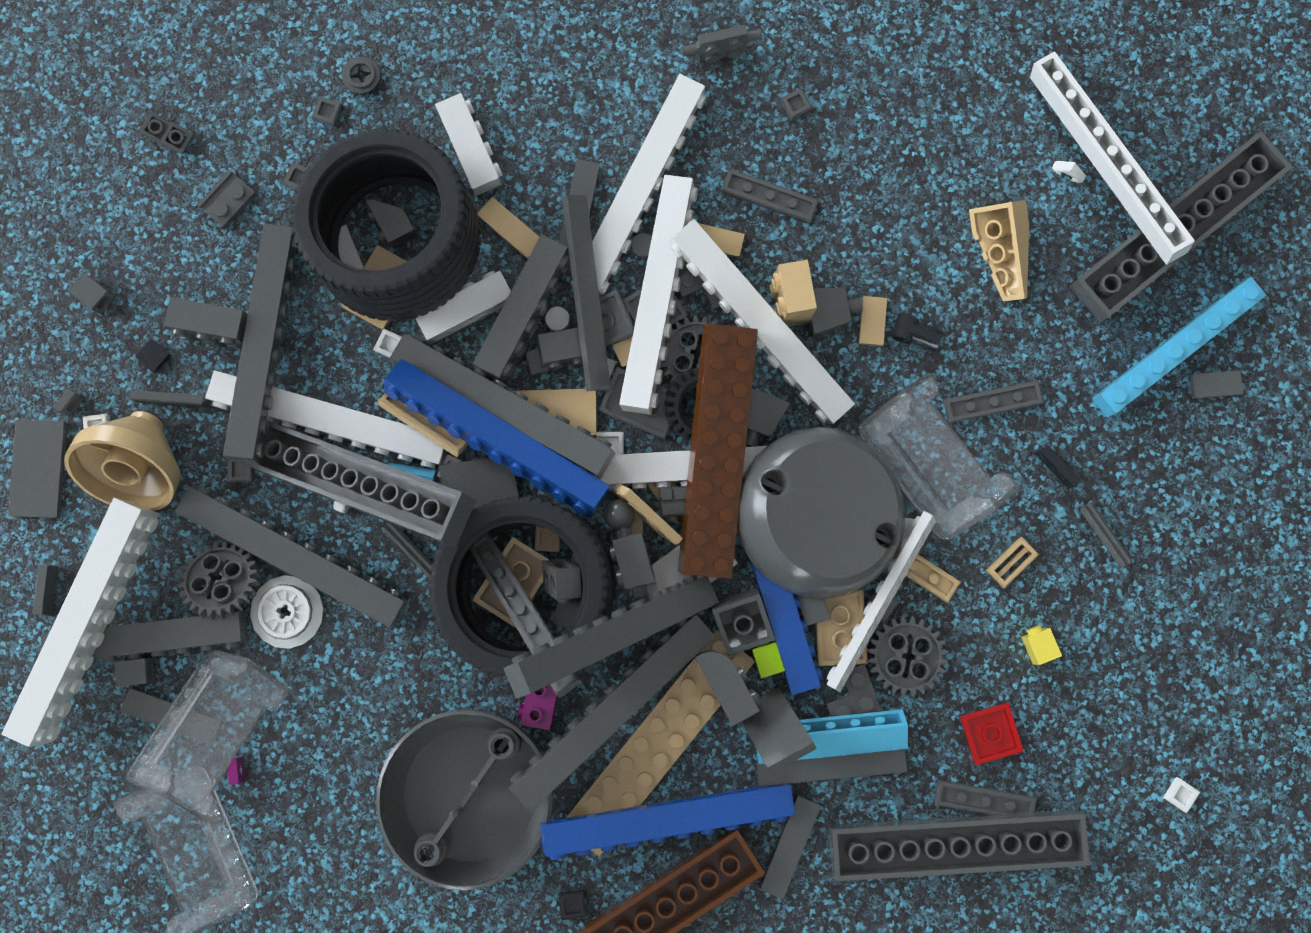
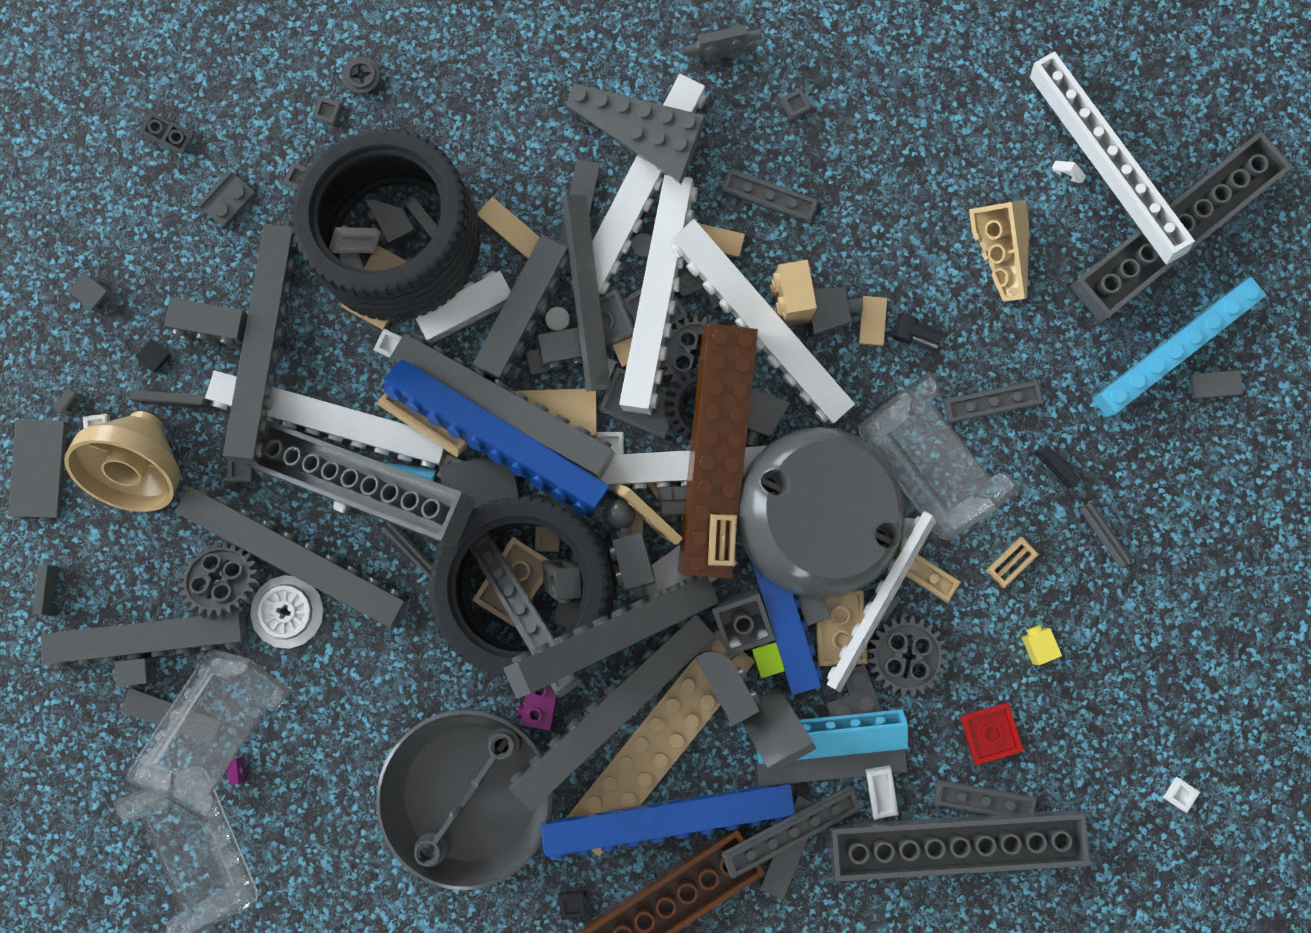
(81, 623): white brick -> none
(354, 240): none -> white tile
(420, 215): none -> dark grey beam
(468, 144): white brick -> none
(647, 129): none -> dark grey wing
(712, 540): none -> tan tile
(790, 832): none -> dark grey tile
(881, 792): none -> white tile

